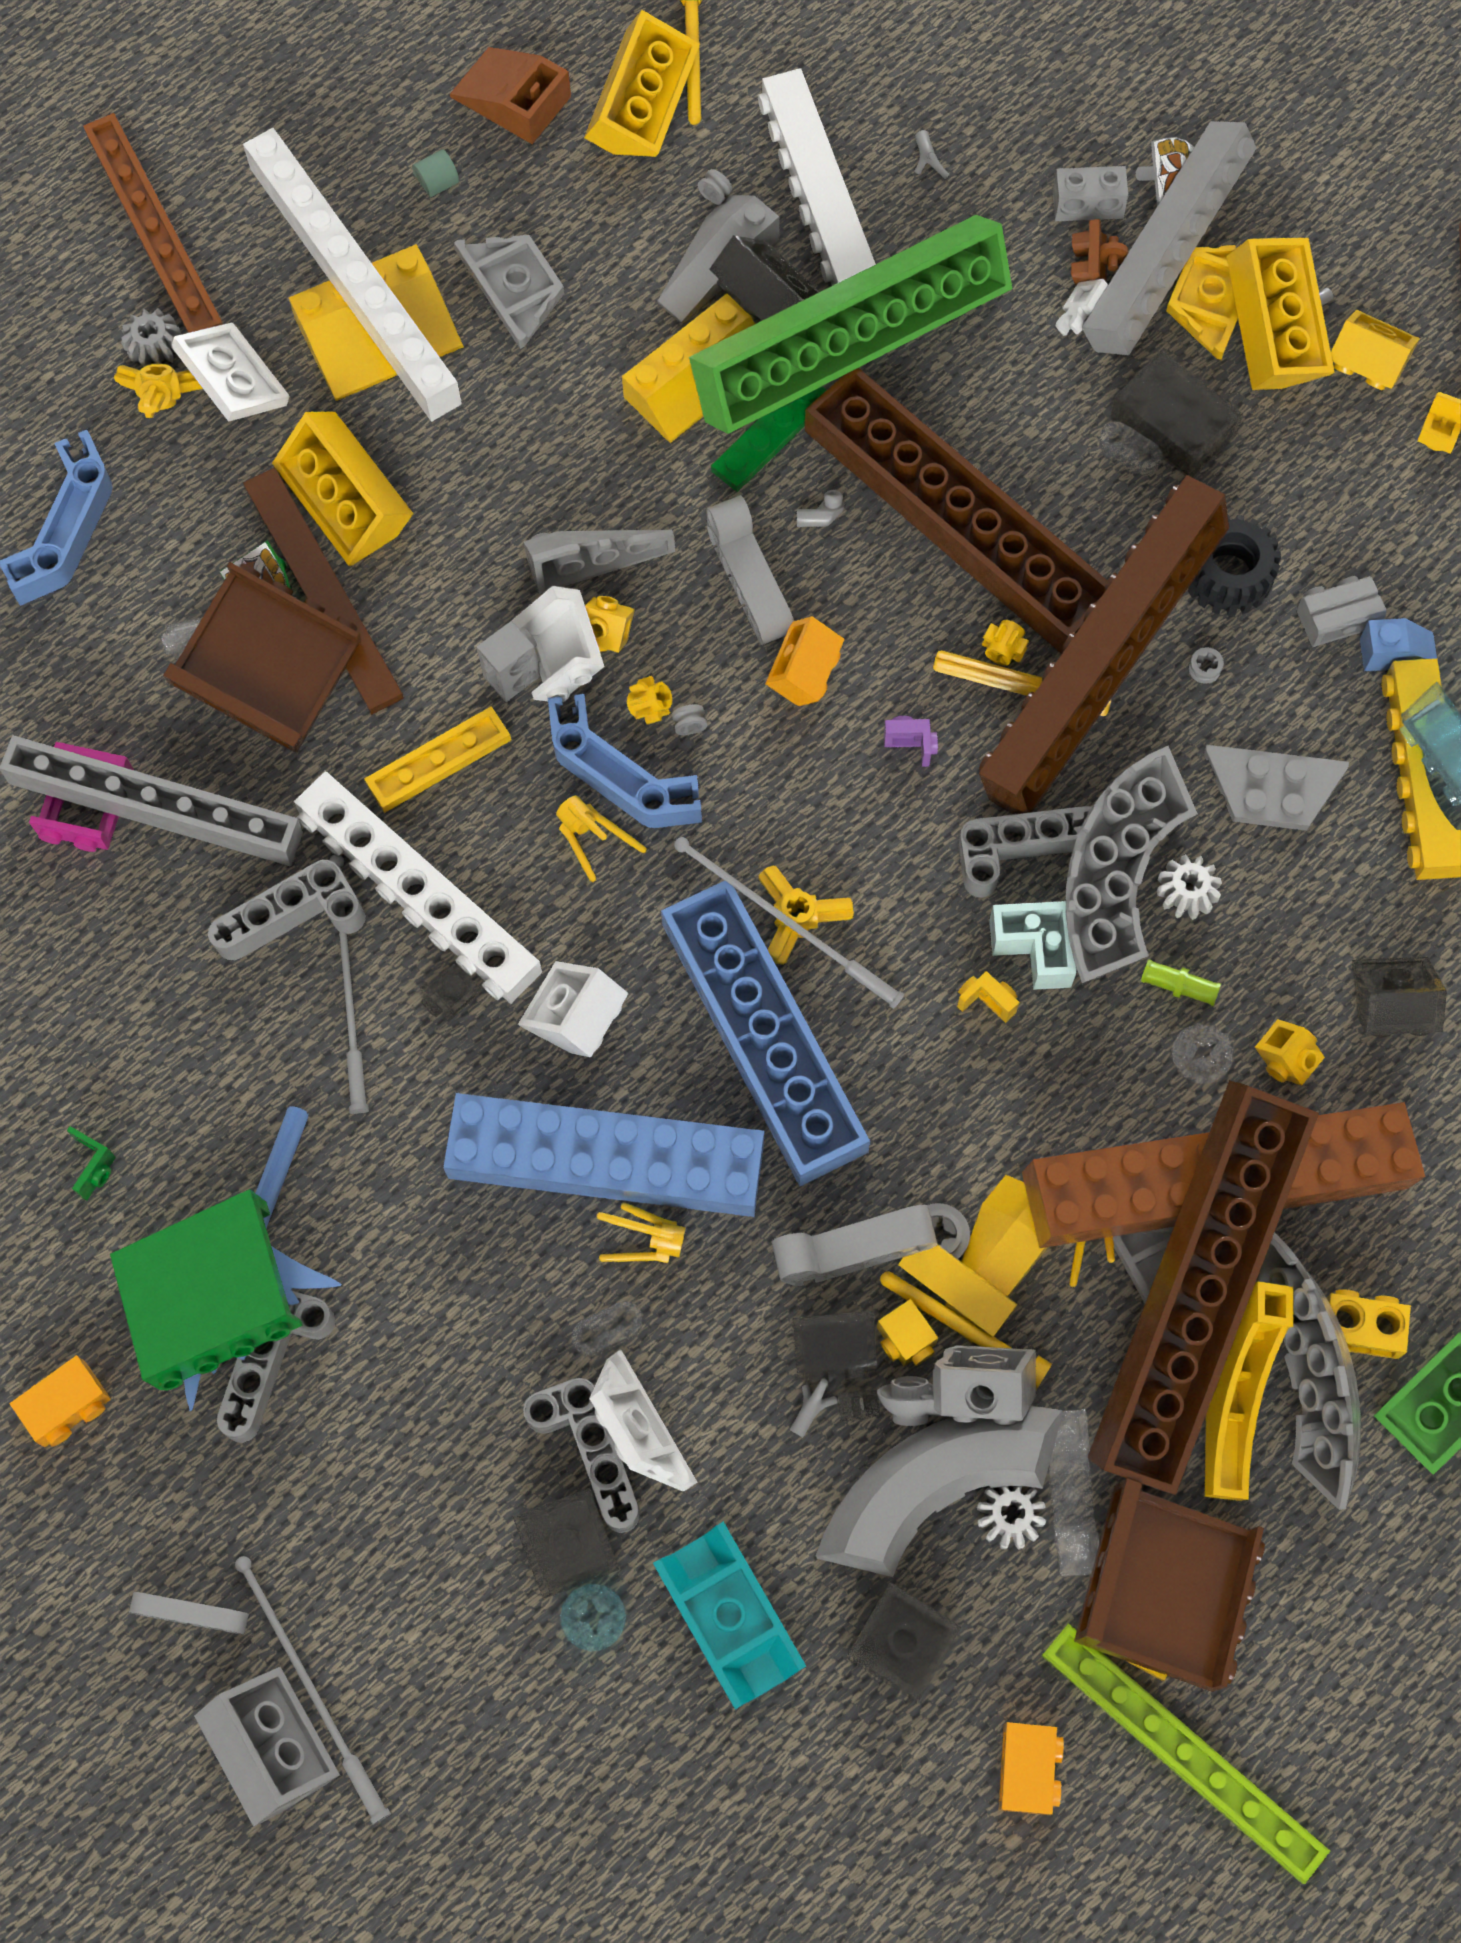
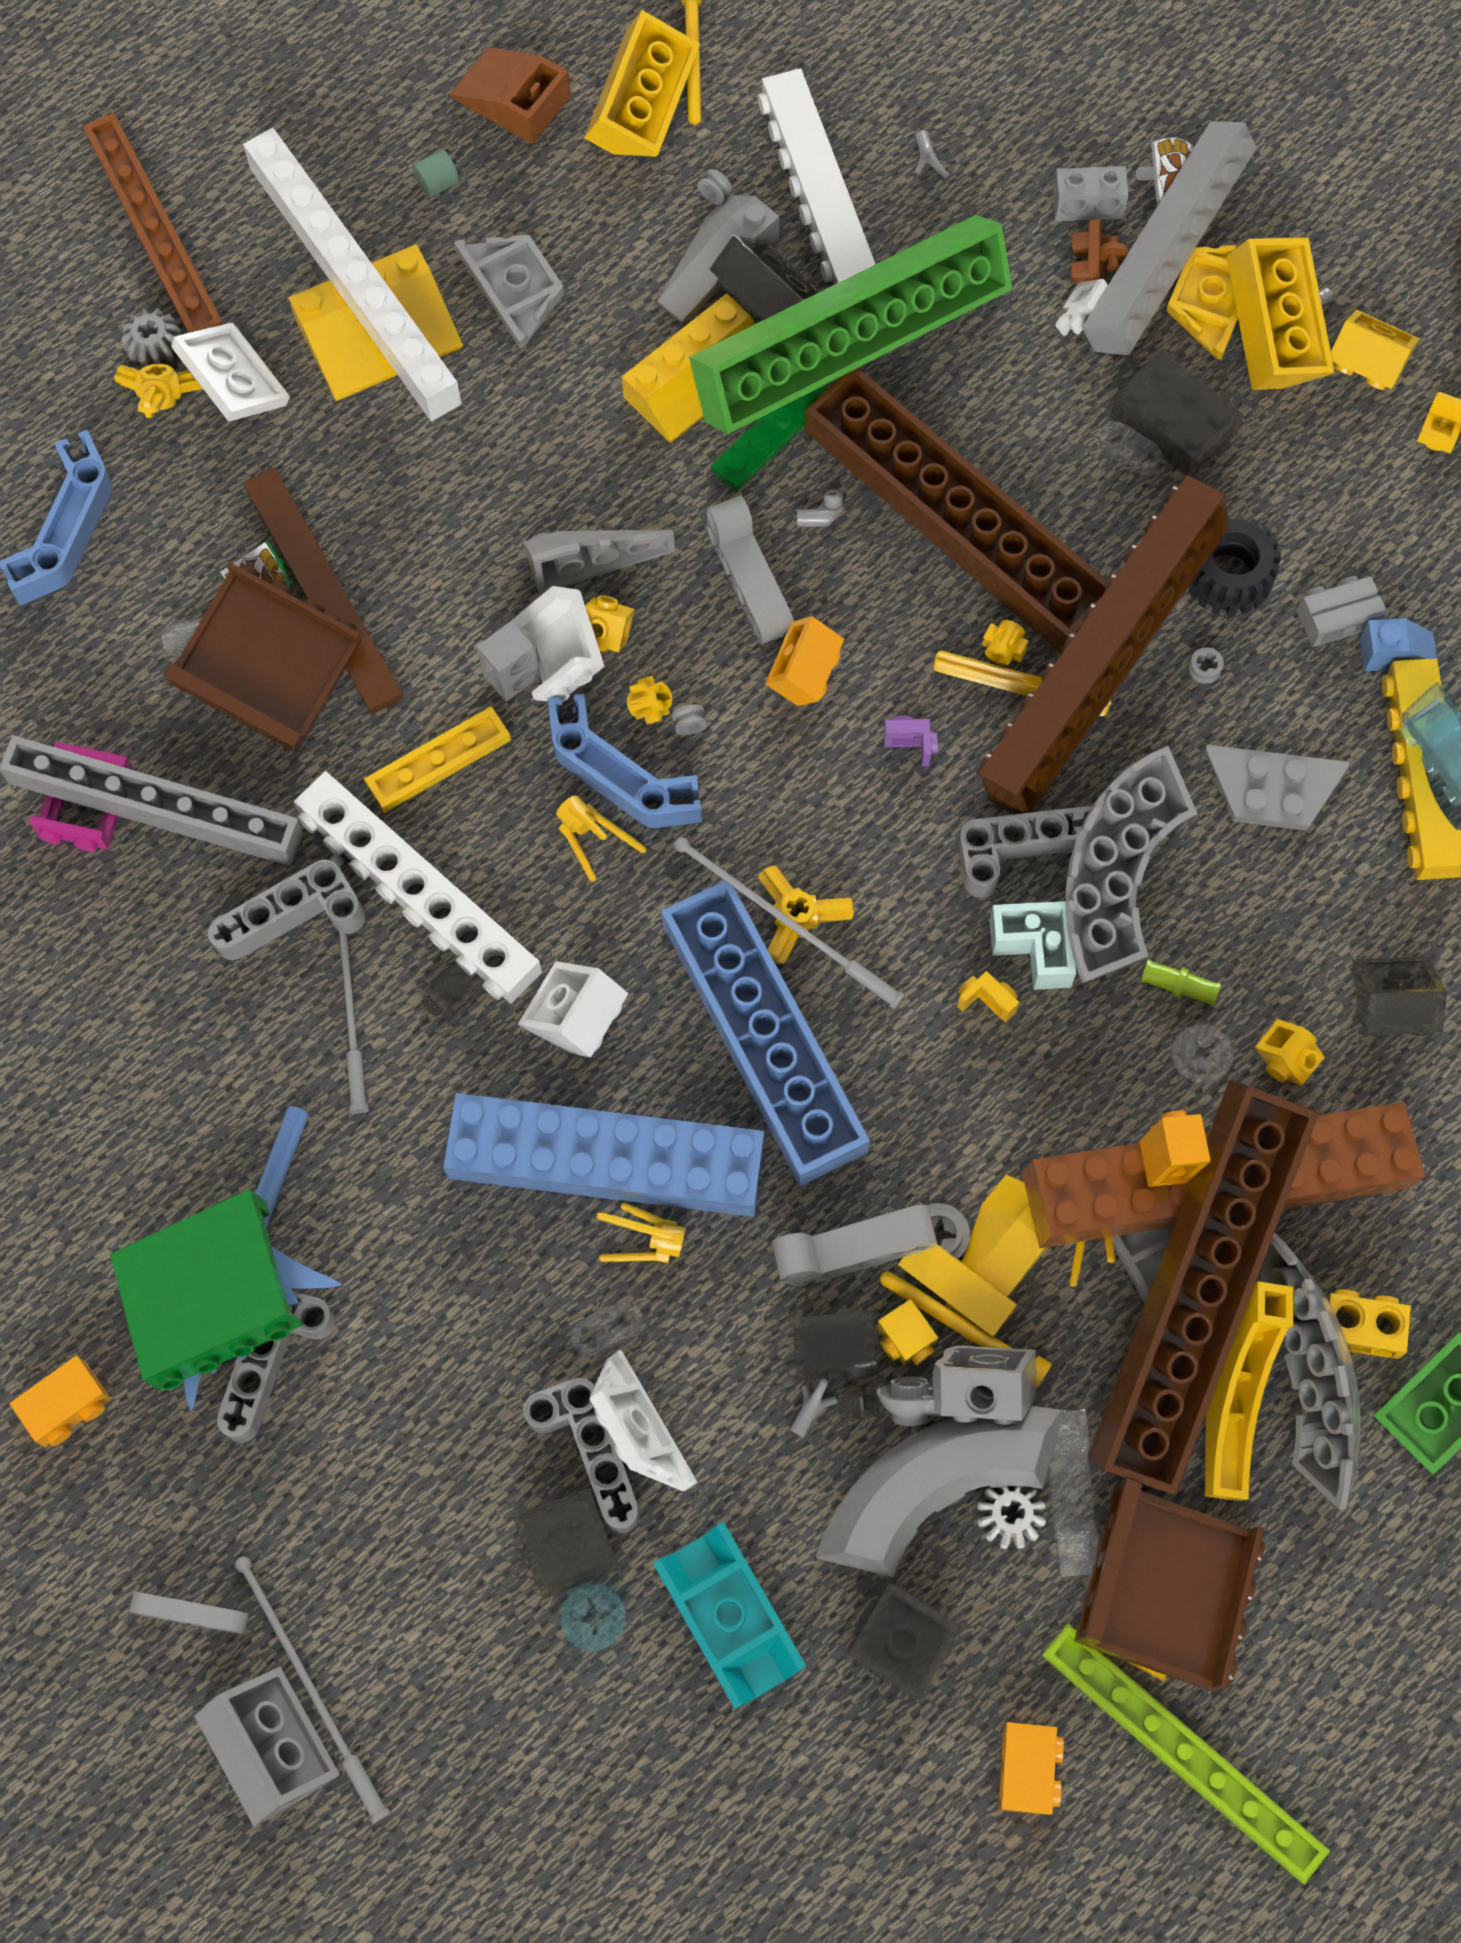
(97, 1170): green bracket -> none
(341, 486): yellow slope -> none
(1174, 885): white gear -> none
(1174, 1149): none -> light orange brick

